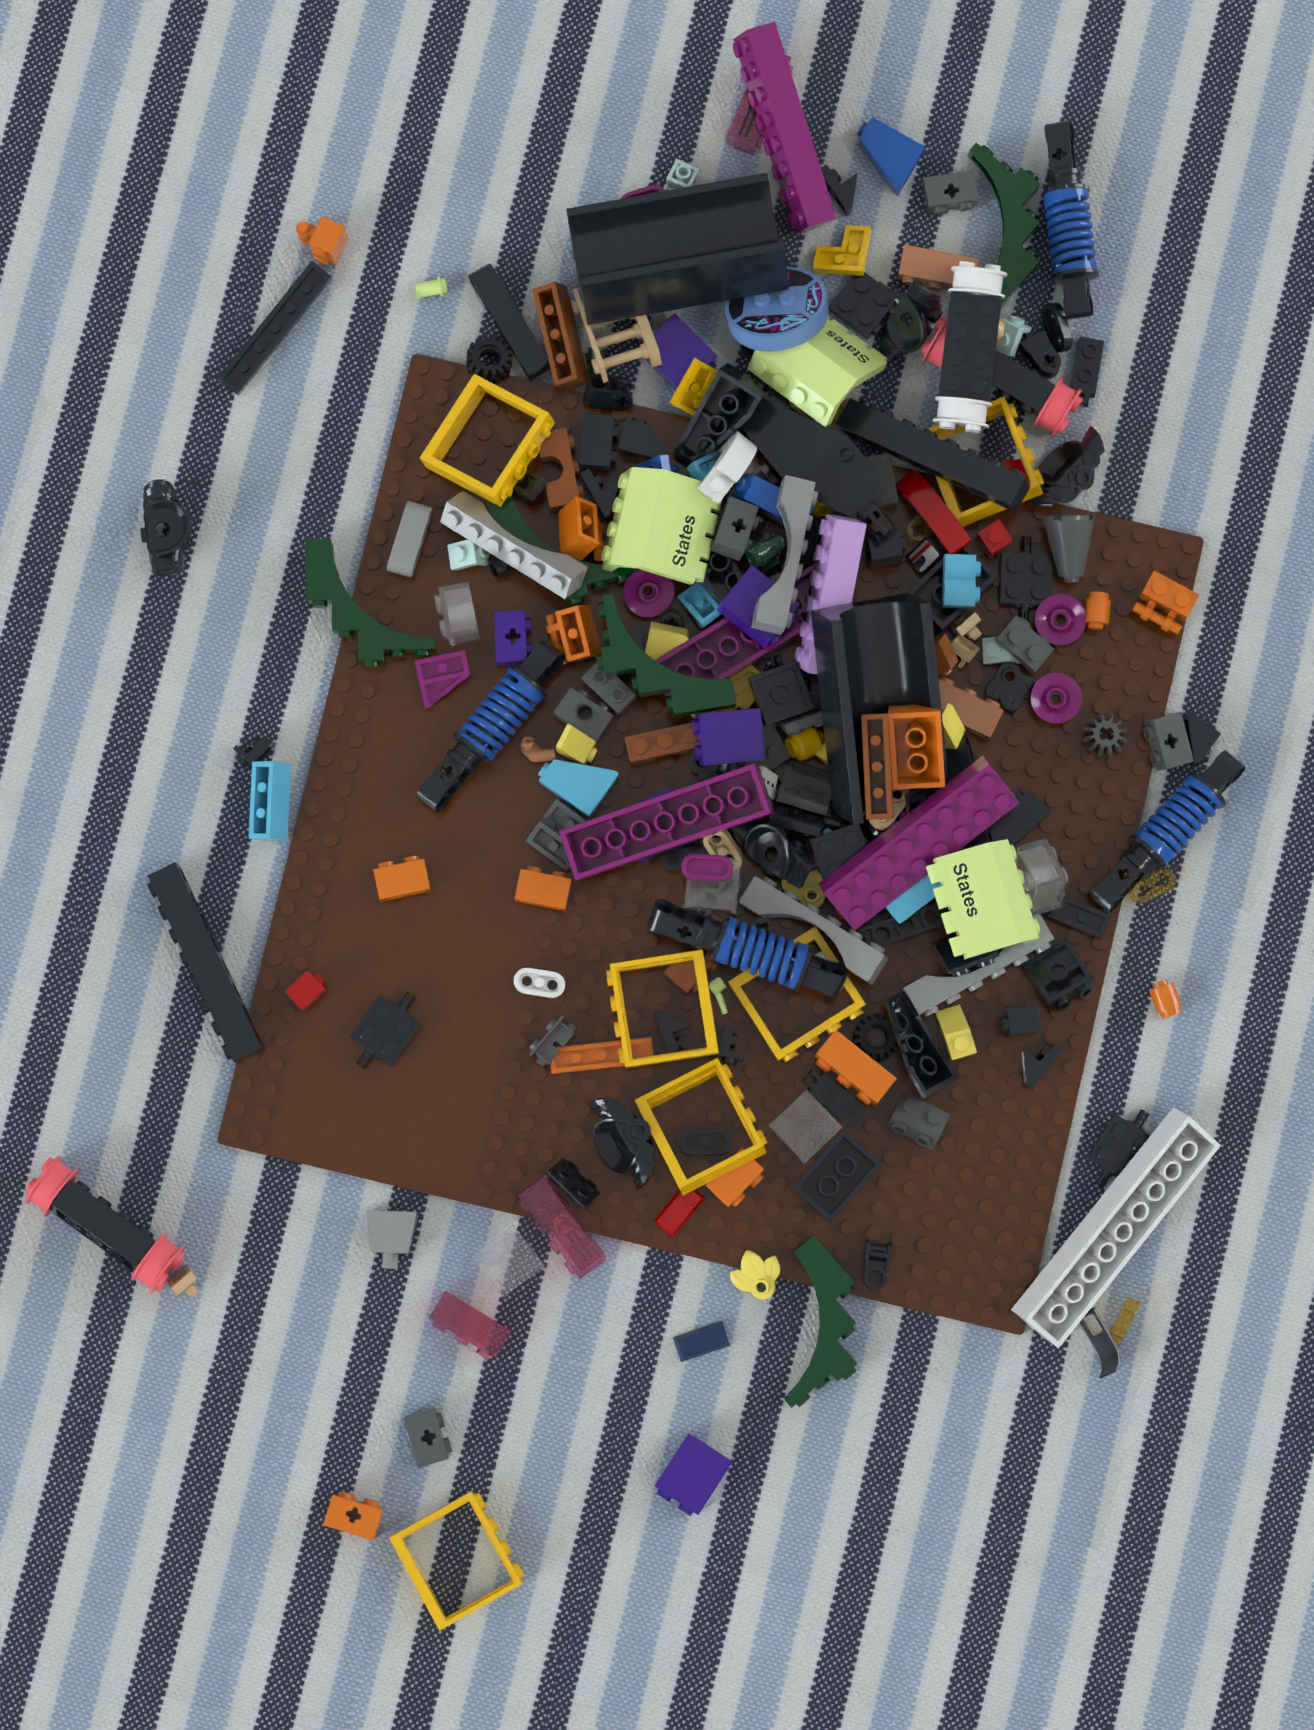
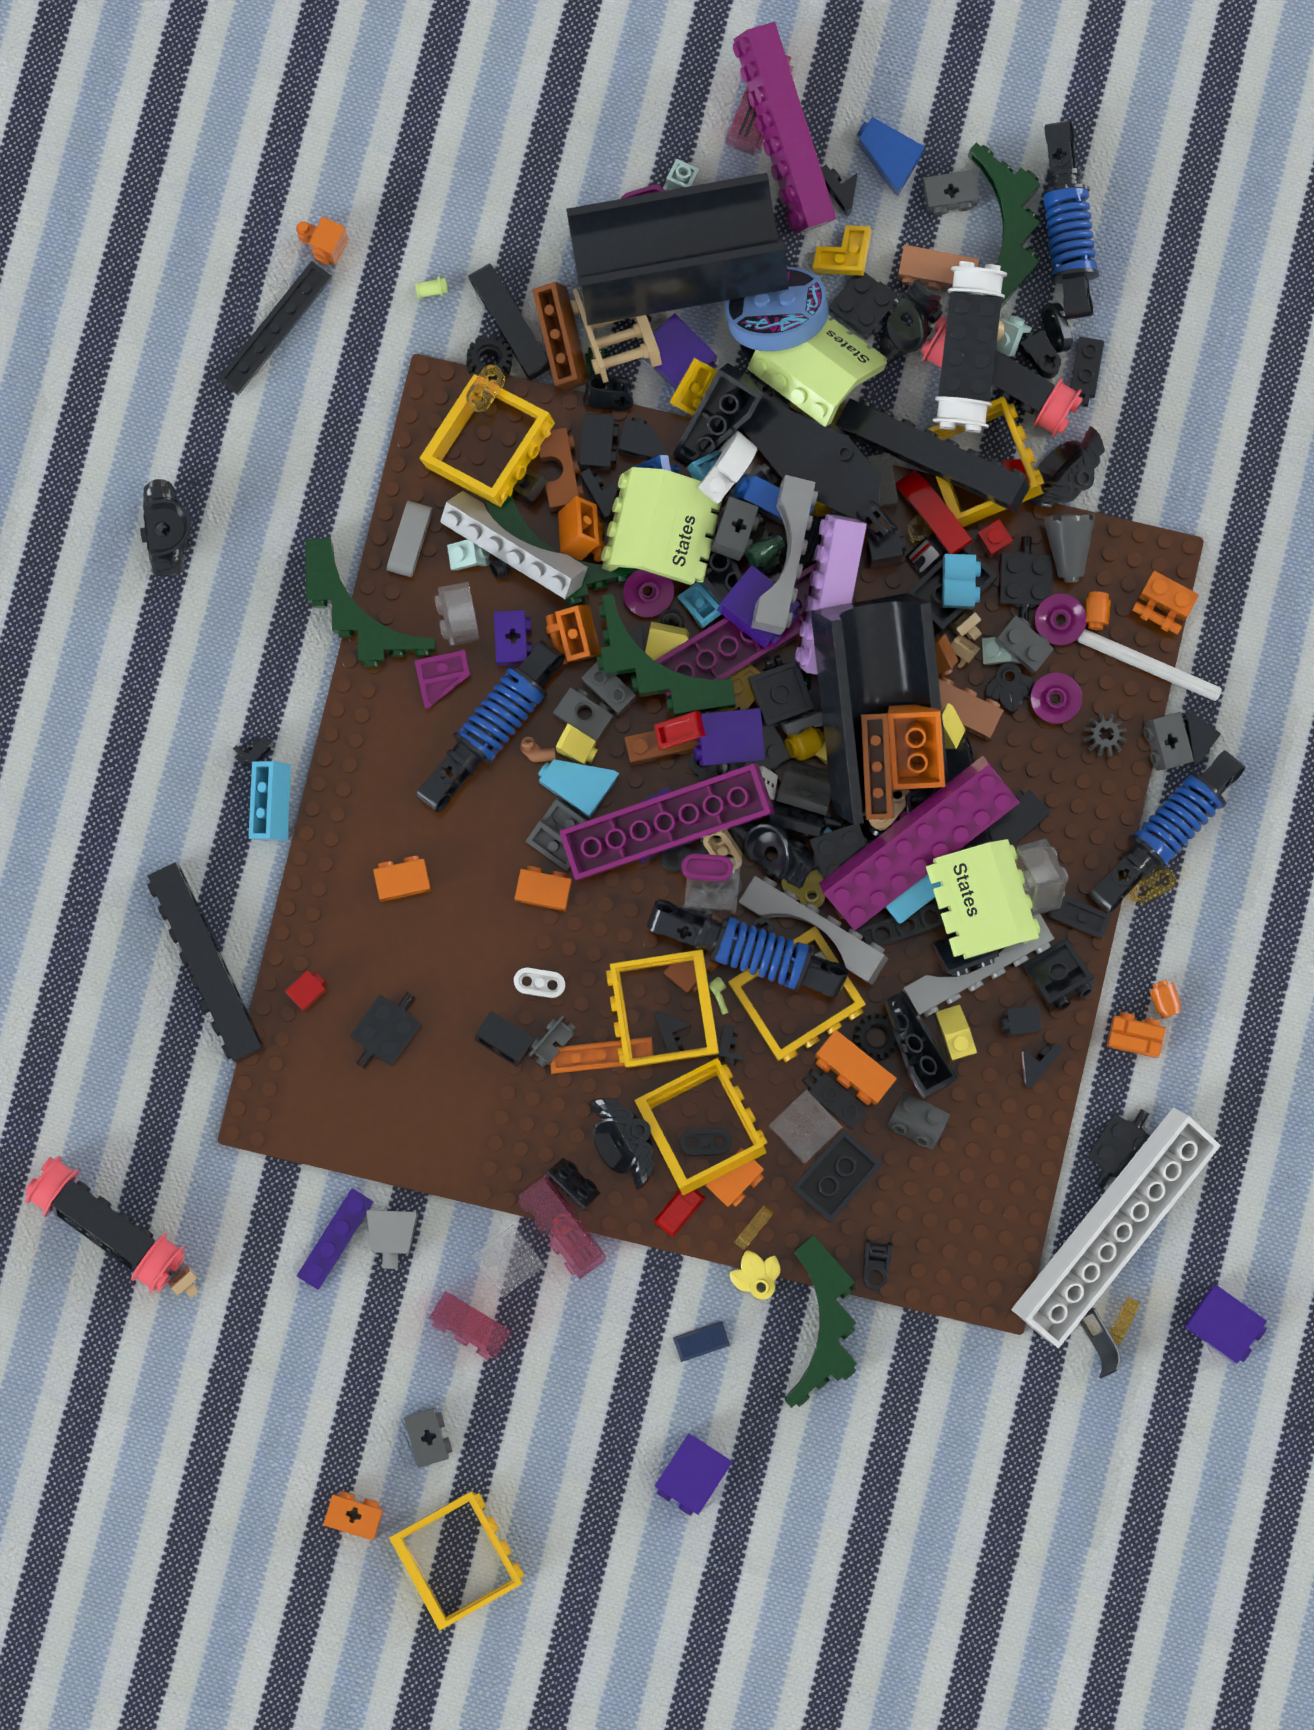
(335, 1239): none -> dark purple plate
(485, 388): none -> clear yellow beam
(503, 1039): none -> black hinge
(679, 730): none -> red tile
(753, 1227): none -> clear yellow beam
(1136, 1036): none -> orange brick
(1150, 665): none -> white axle
(1226, 1324): none -> dark purple brick

